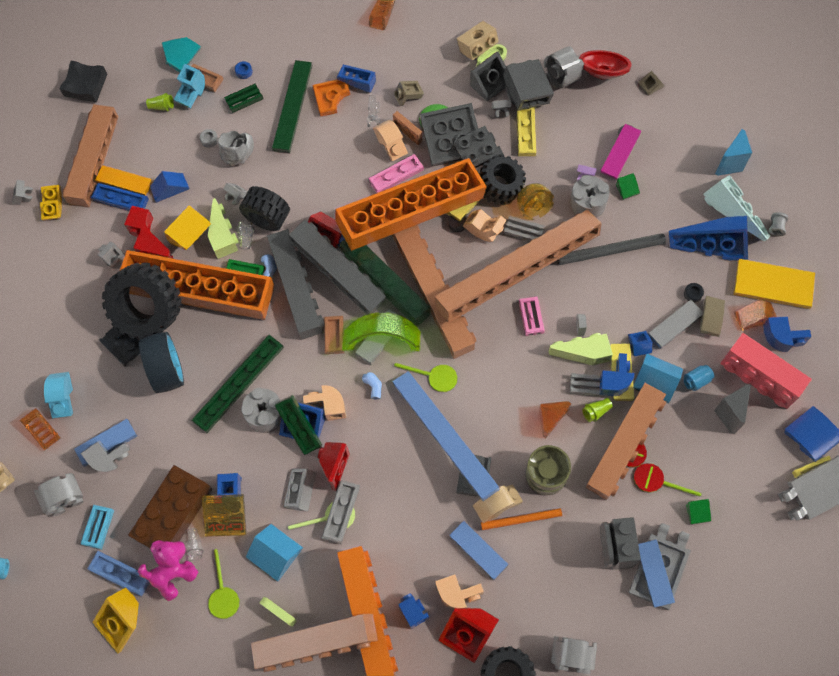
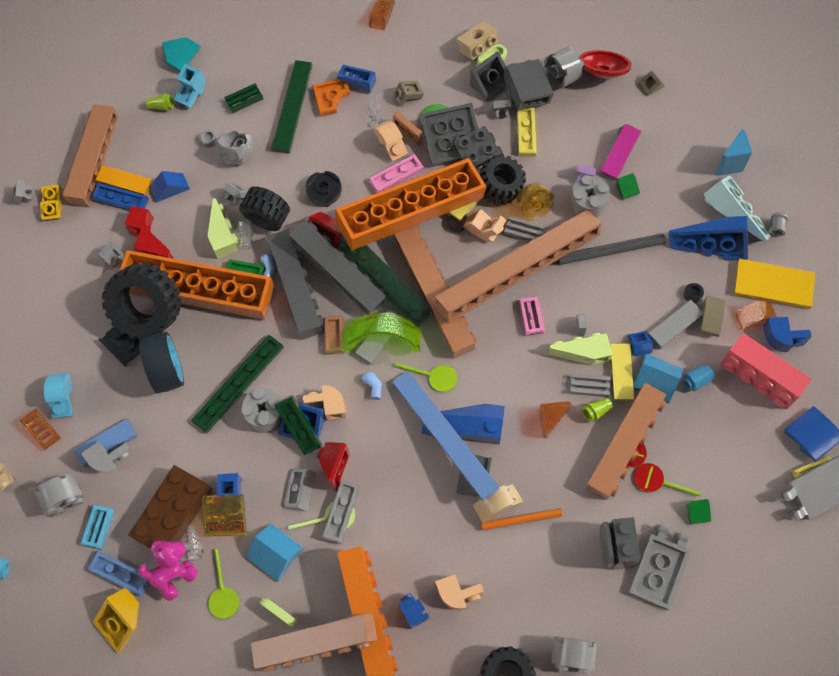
(83, 81): black brick -> none
(186, 228): yellow slope -> none
(212, 80): nougat tile -> none
(243, 70): blue tile -> none
(326, 197): none -> black plate
(468, 631): red slope -> none
(475, 422): none -> blue wedge
(478, 550): medium blue tile -> none
(548, 470): olive wheel -> none
(616, 382): blue brick -> none
(655, 574): medium blue tile -> none
(733, 409): dark grey slope -> none

